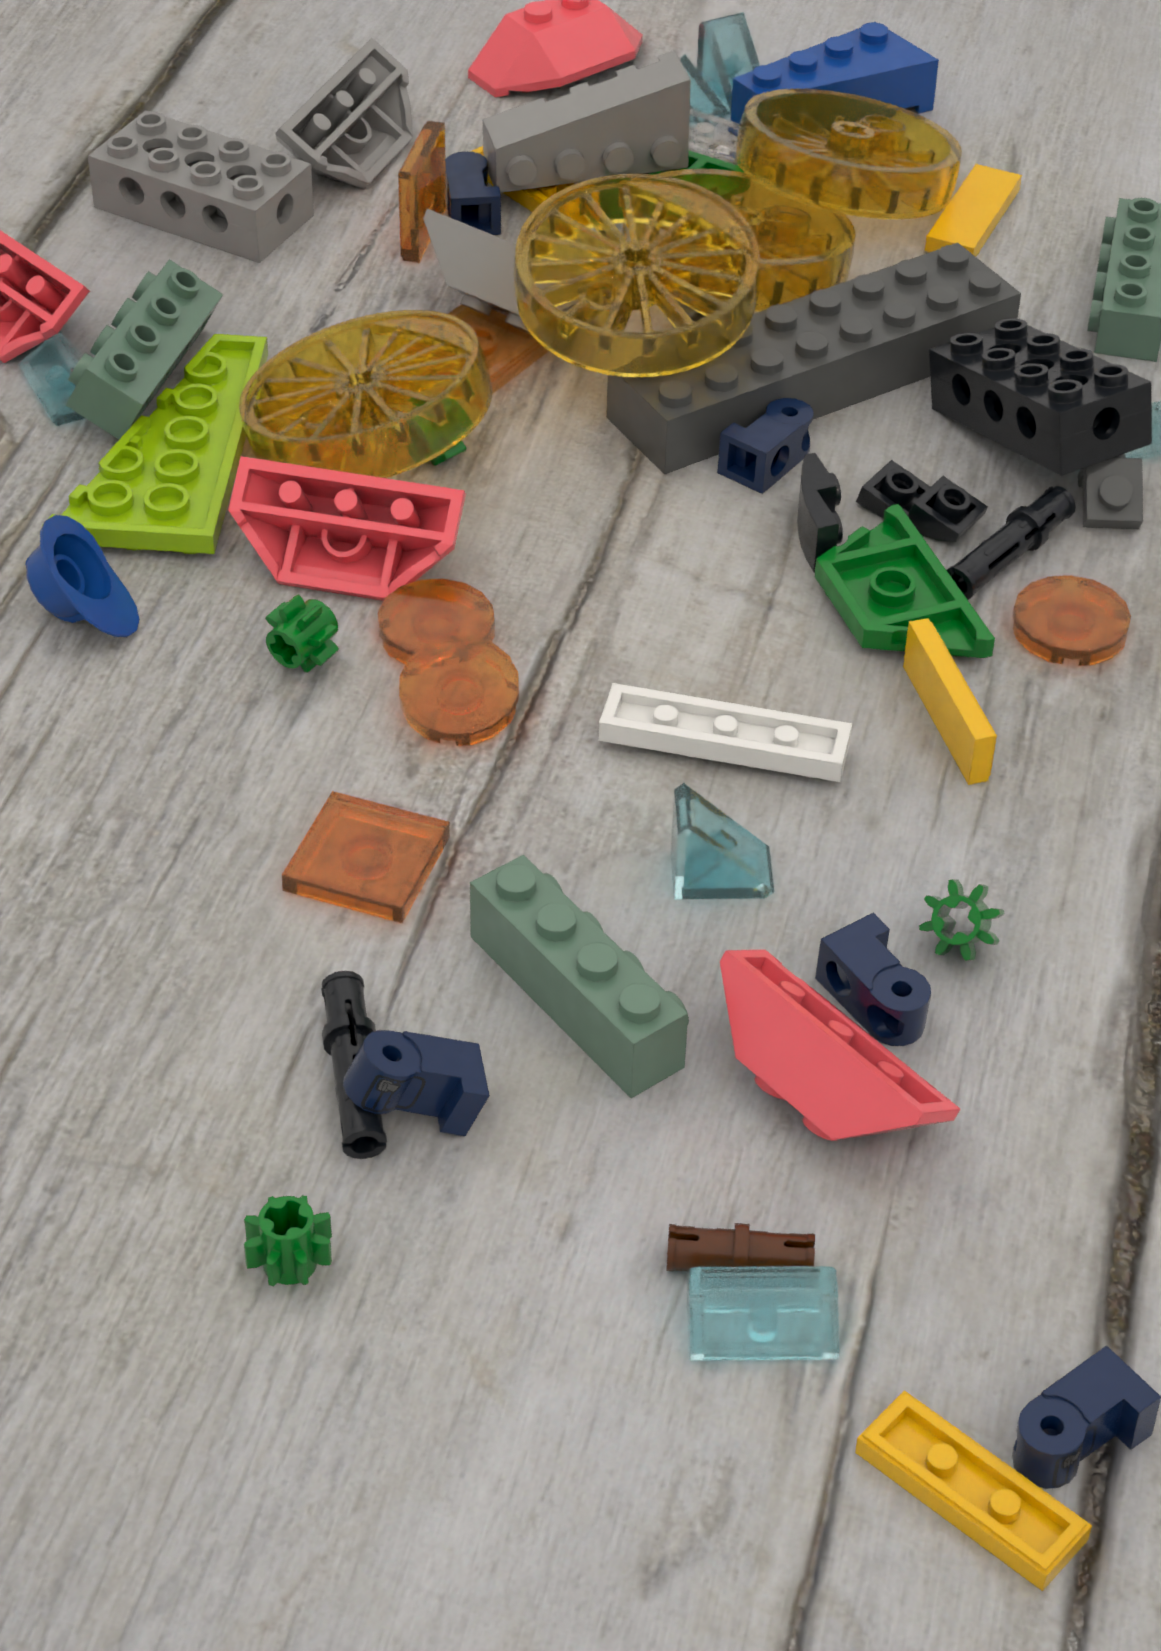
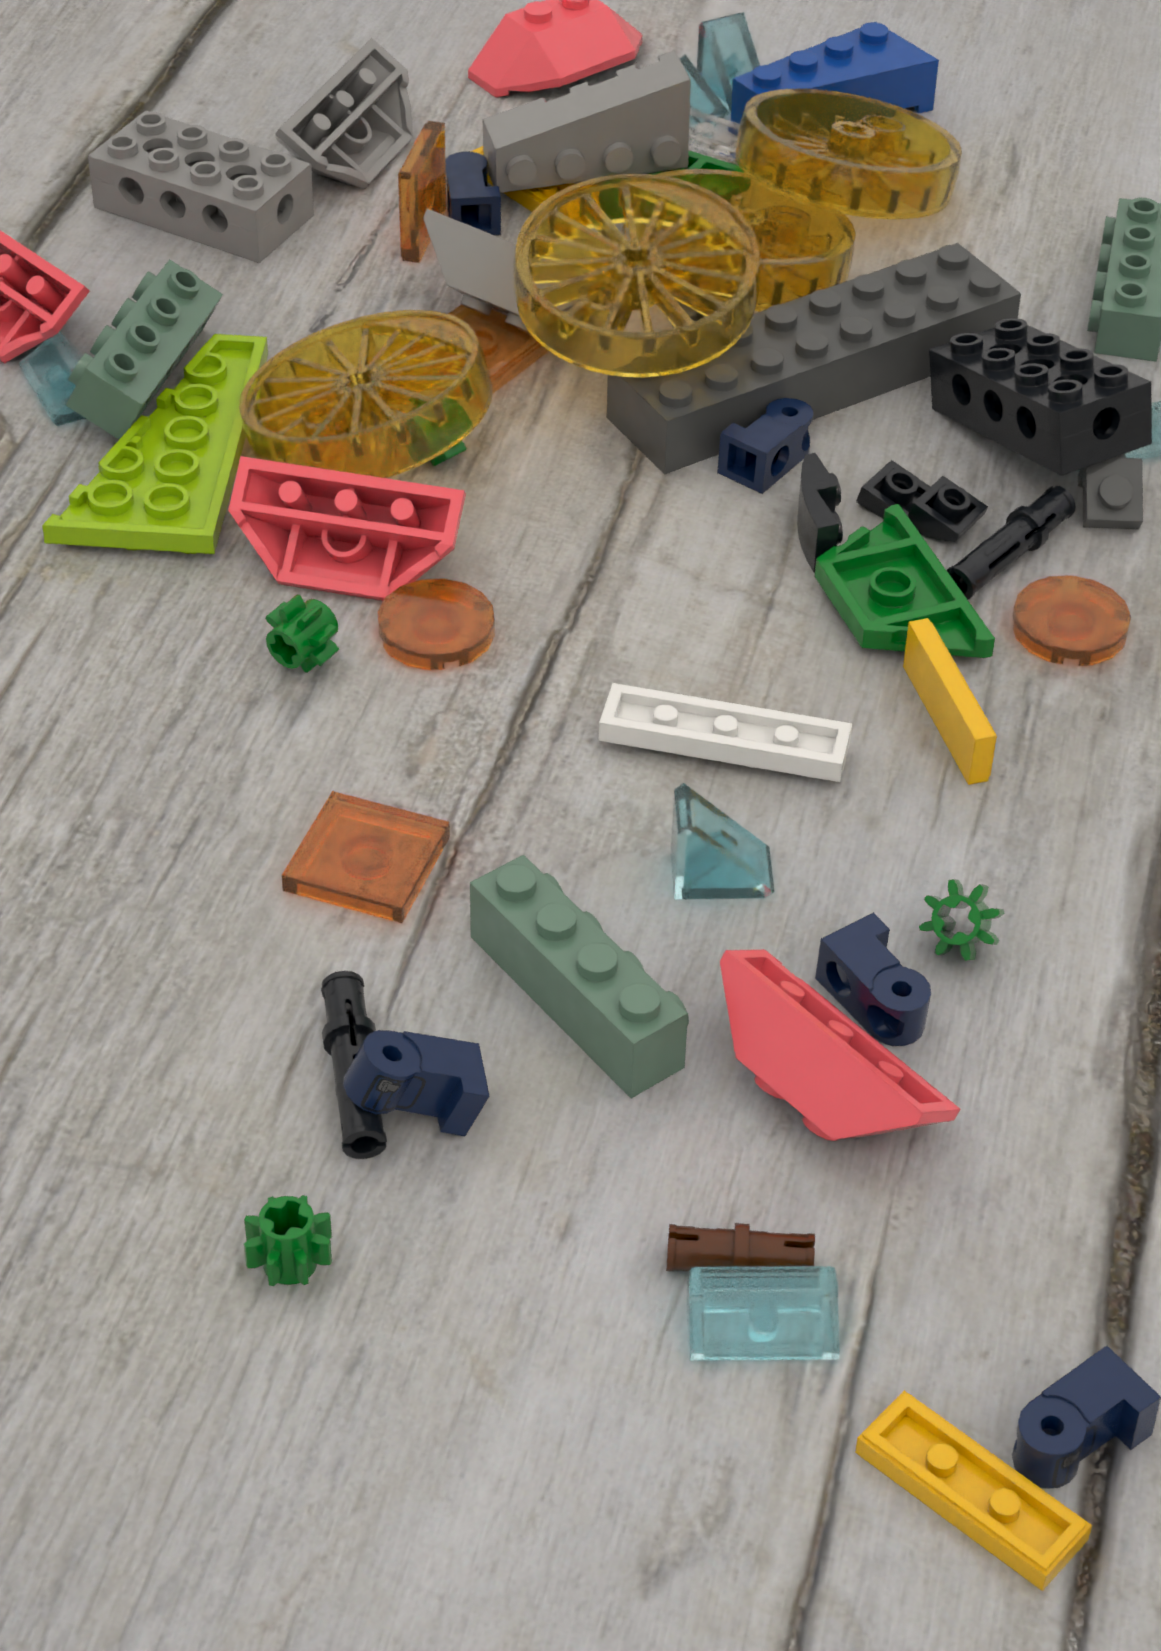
(76, 580): blue piece -> none
(459, 690): clear orange tile -> none
(974, 209): yellow tile -> none

